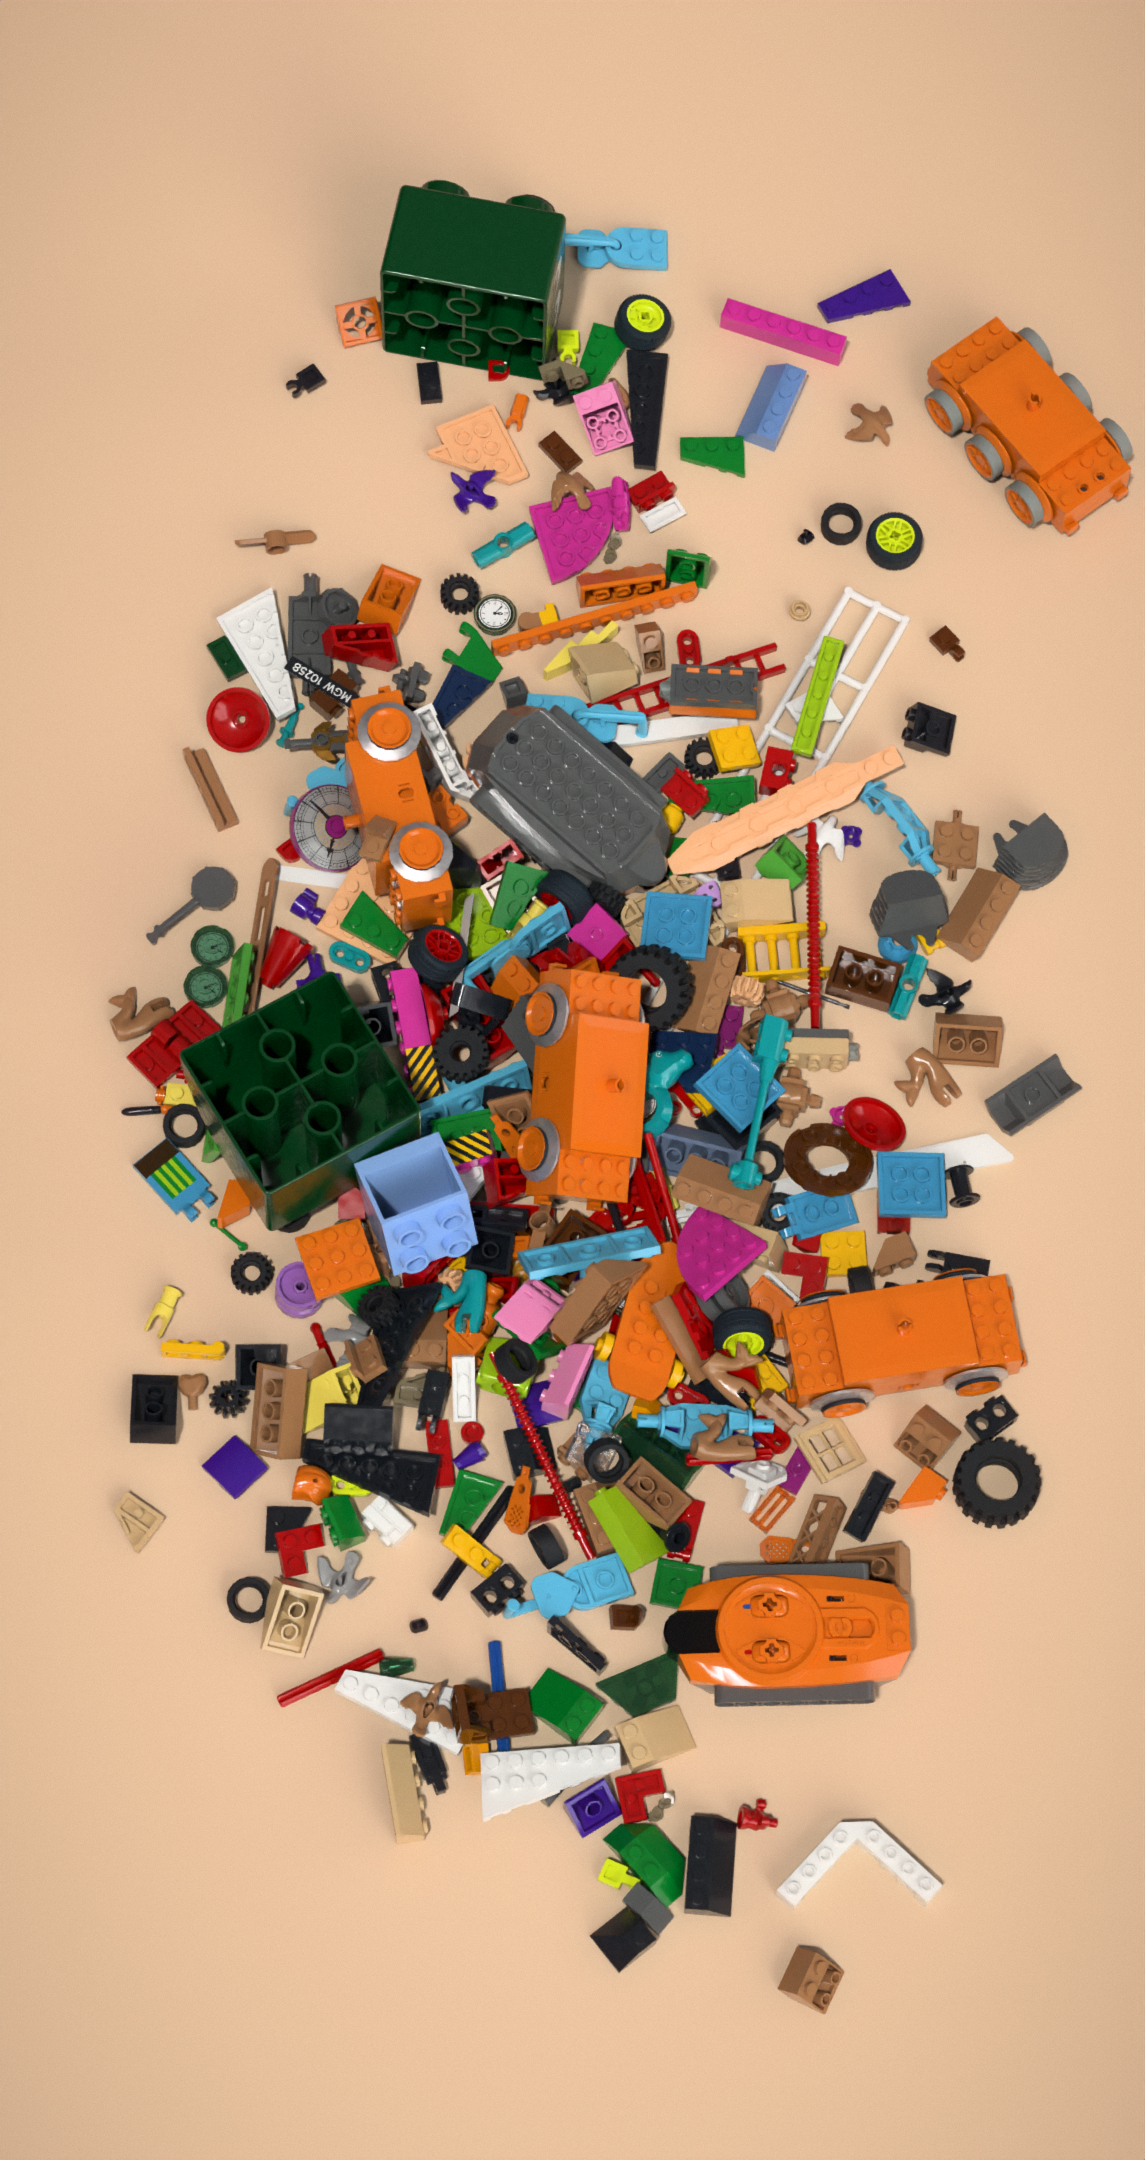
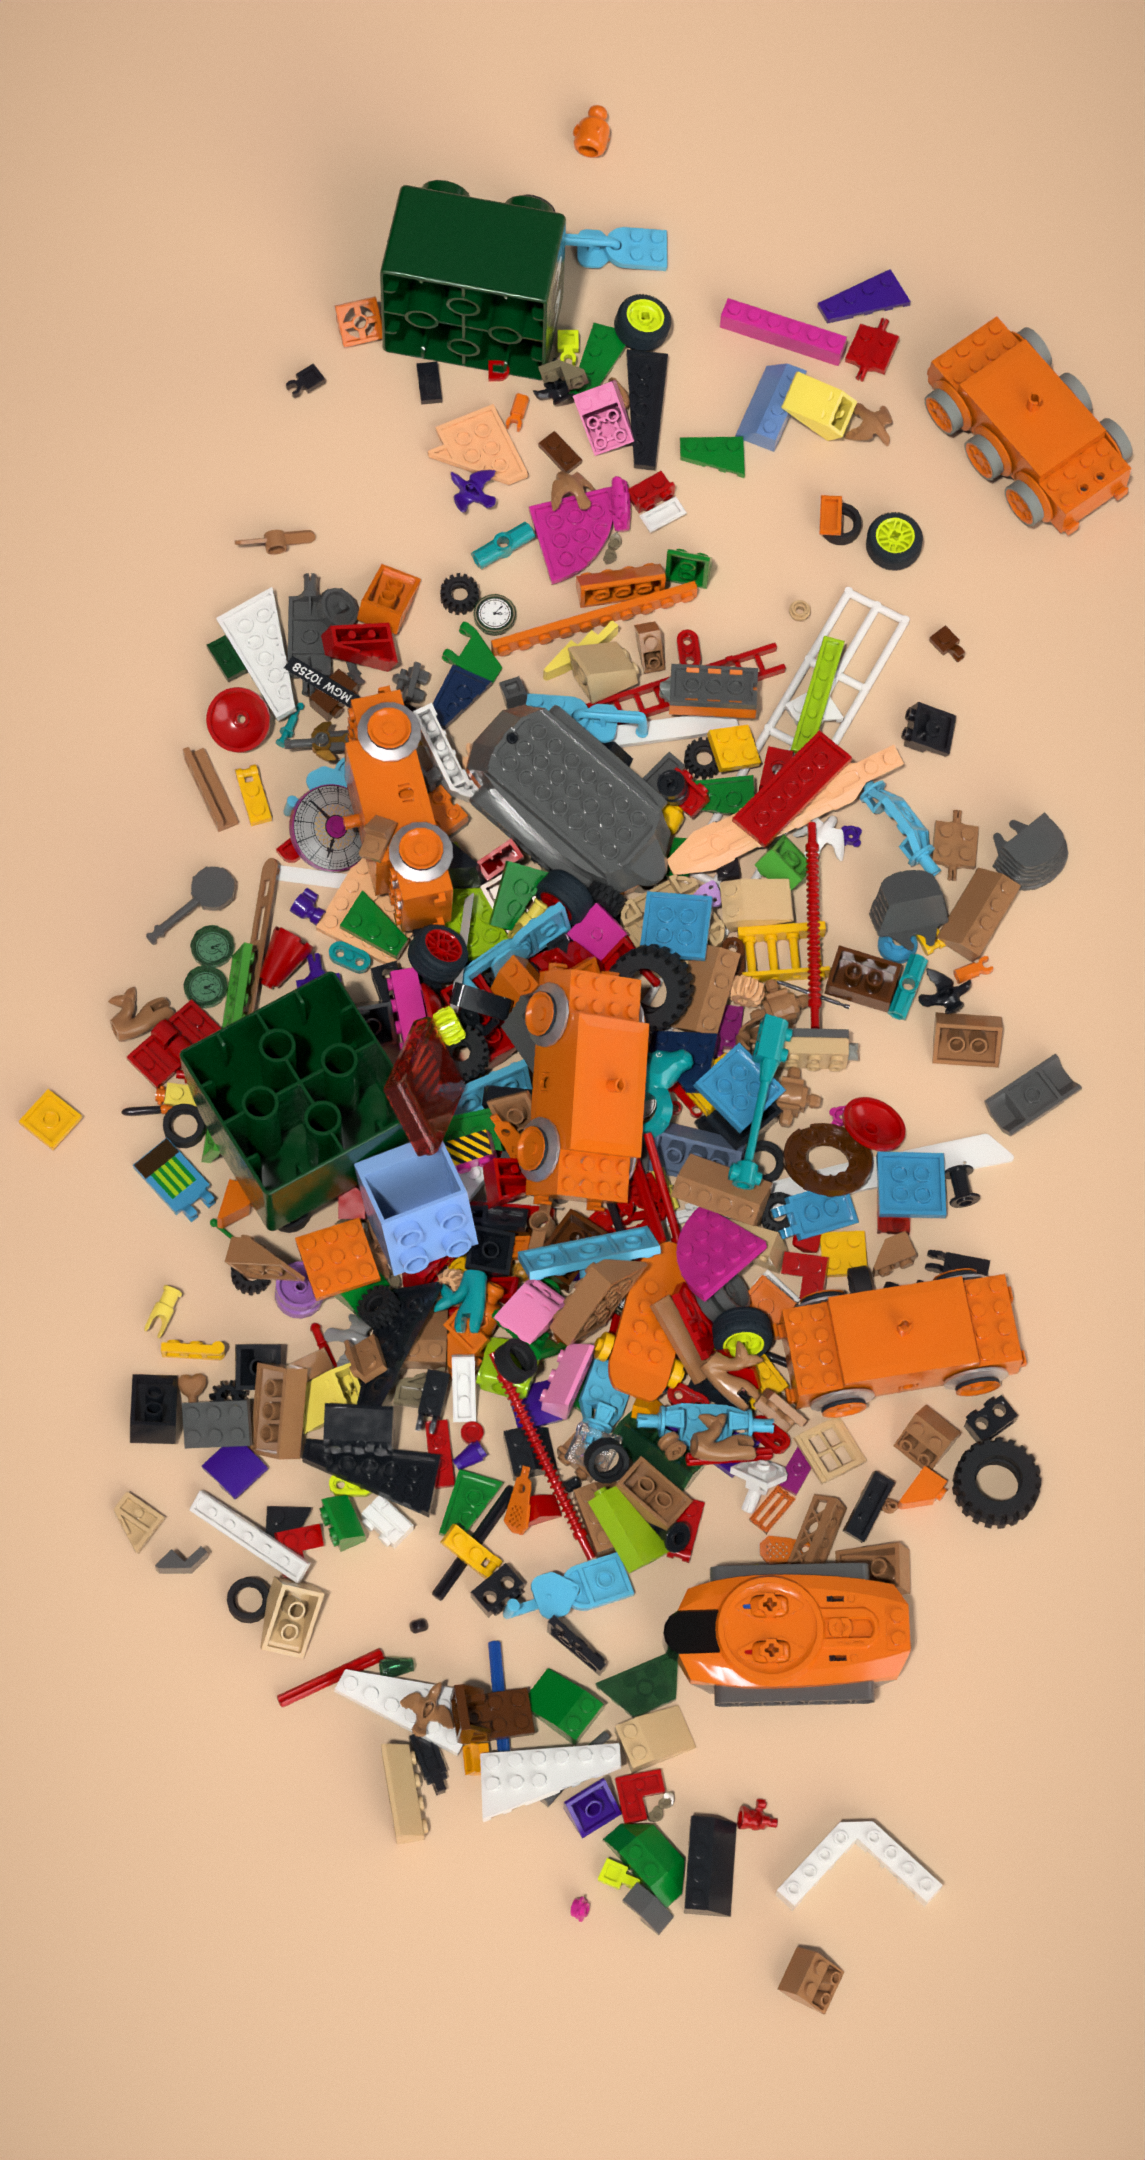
(50, 1119): none -> yellow plate
(173, 1564): none -> dark grey slope
(217, 1424): none -> dark grey plate
(250, 1536): none -> white tile
(253, 796): none -> yellow plate
(257, 1262): none -> medium nougat slope
(311, 1484): orange piece -> none
(342, 1581): light grey animal -> none
(424, 1087): none -> clear red windscreen
(449, 1025): none -> neon yellow gear
(531, 620): leg -> none
(546, 1546): black tyre -> none
(580, 1908): none -> dark pink plate
(592, 133): none -> orange piece
(623, 1939): black slope -> none
(625, 1617): reddish brown plate -> none
(672, 1446): none -> medium nougat wheel
(672, 1582): green plate -> none
(673, 787): none -> black wheel
(792, 789): none -> red plate
(805, 537): black rock -> none
(819, 406): none -> light yellow slope
(830, 515): none -> orange tile
(872, 349): none -> red plate
(922, 1063): medium nougat piece -> none
(972, 970): none -> orange bar

